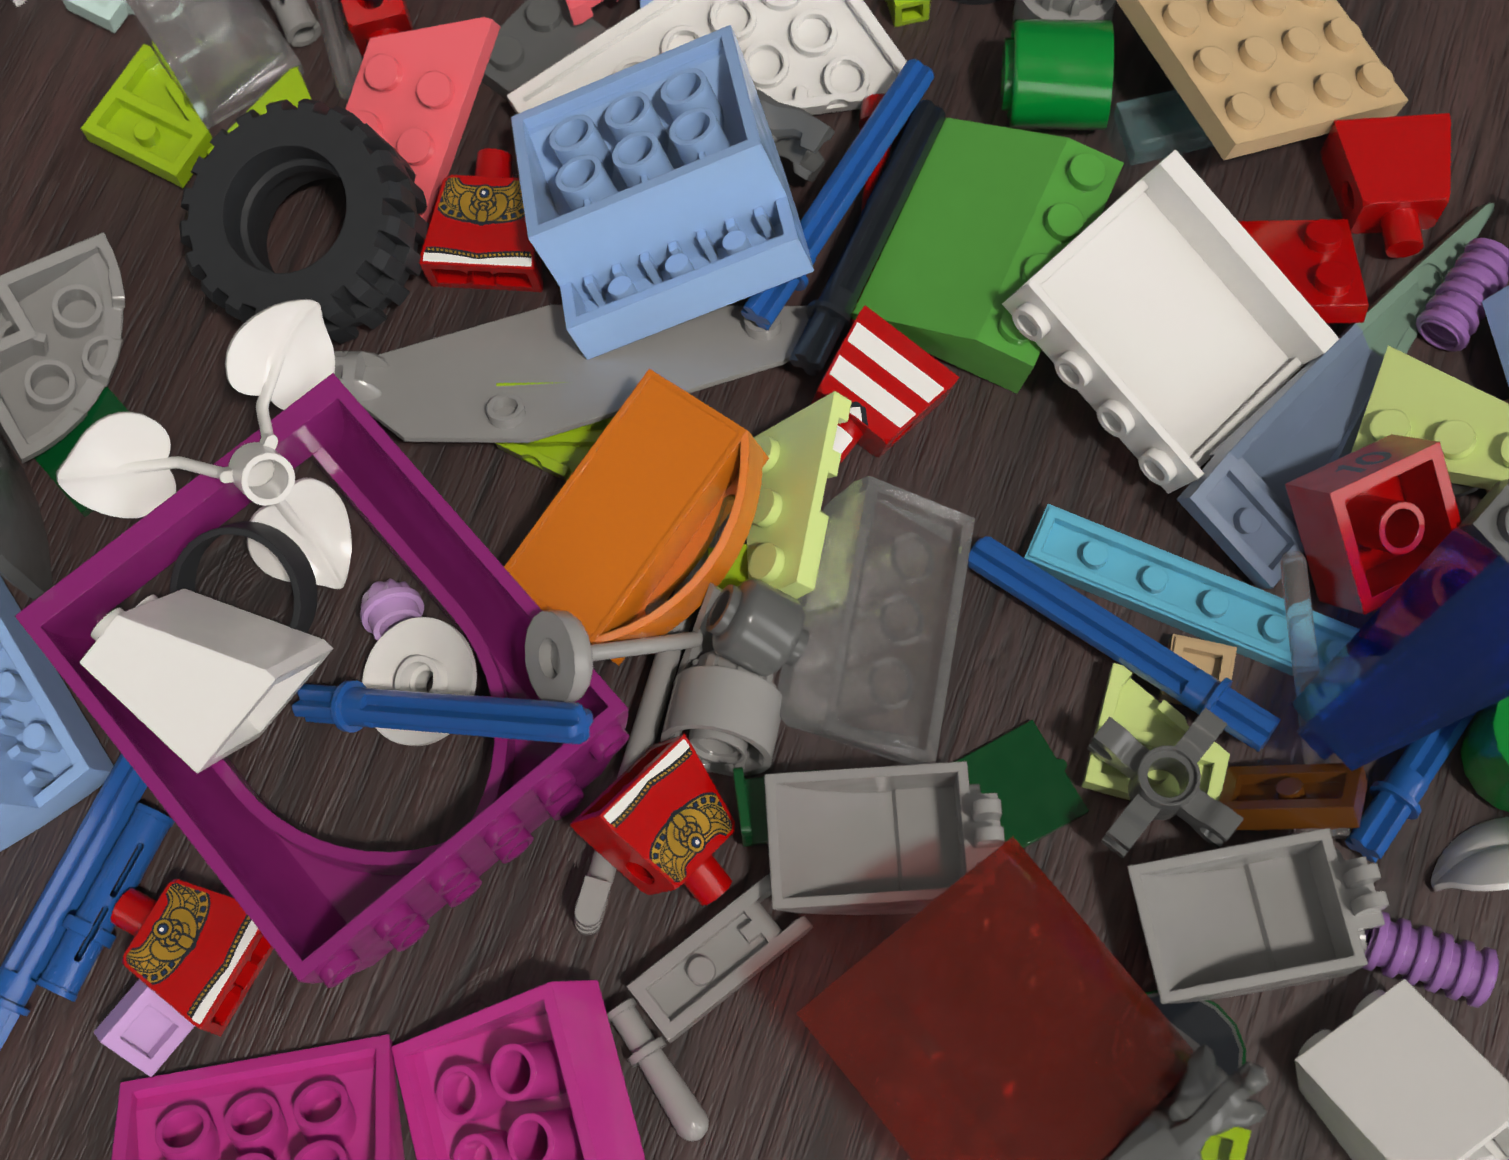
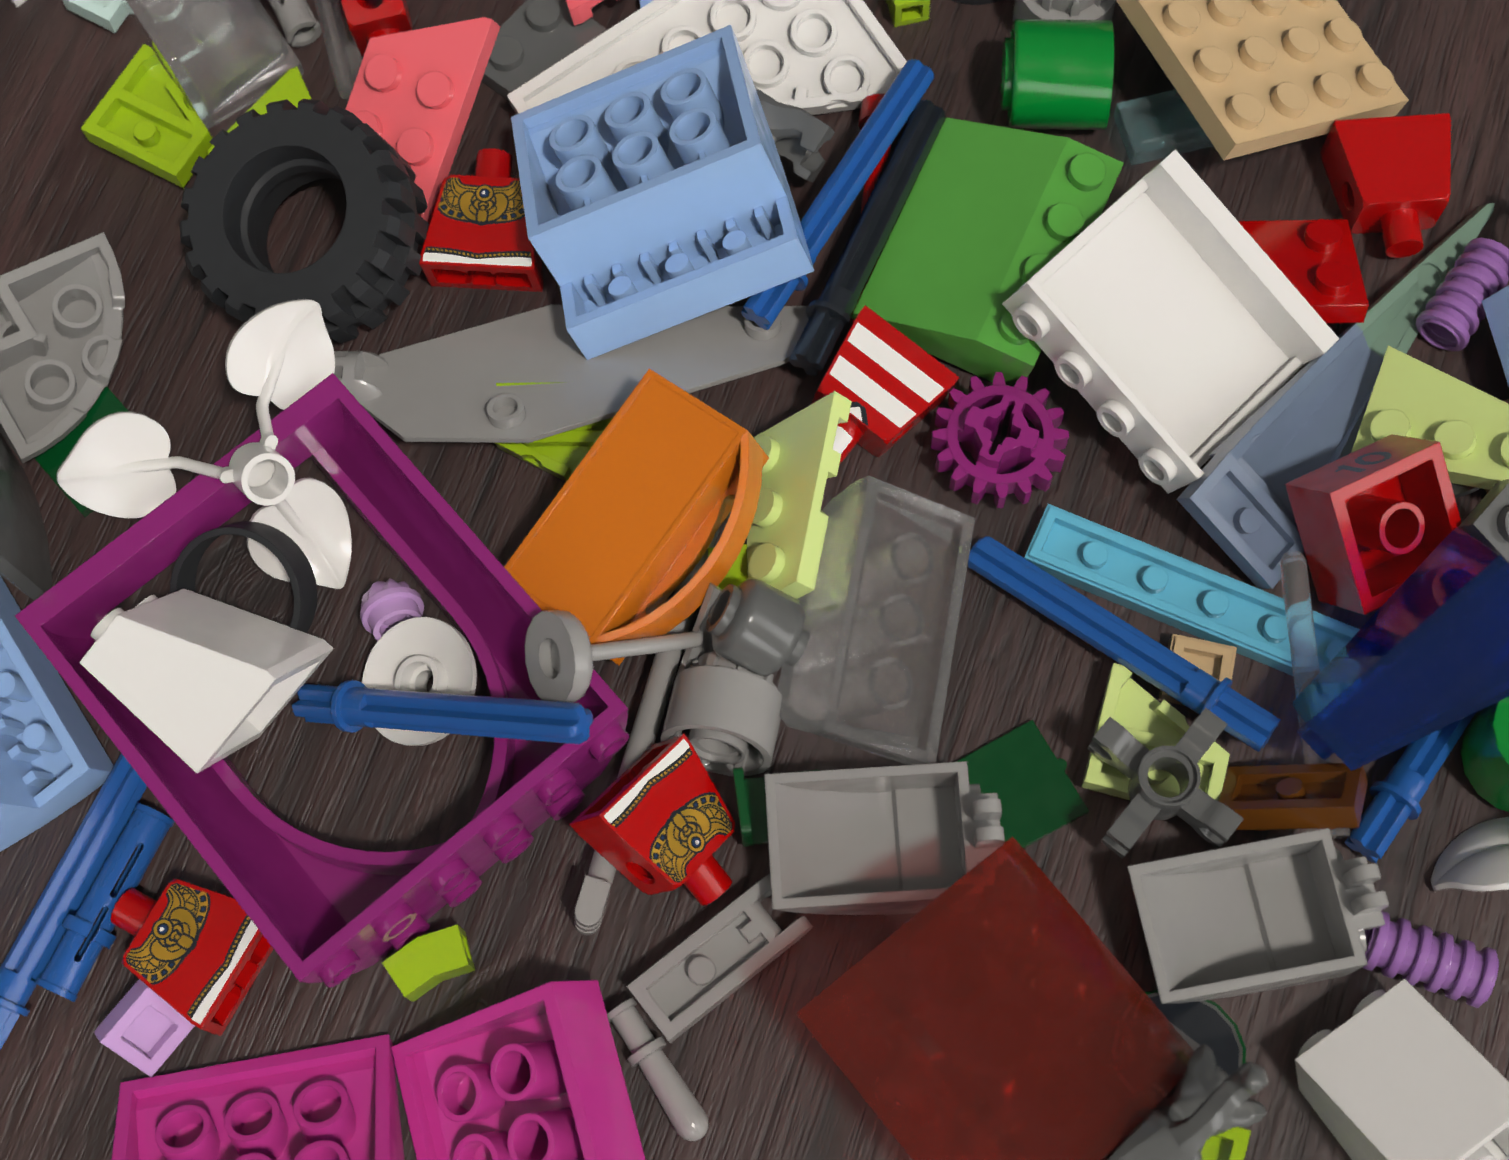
(430, 961): none -> lime piece
(976, 423): none -> magenta gear

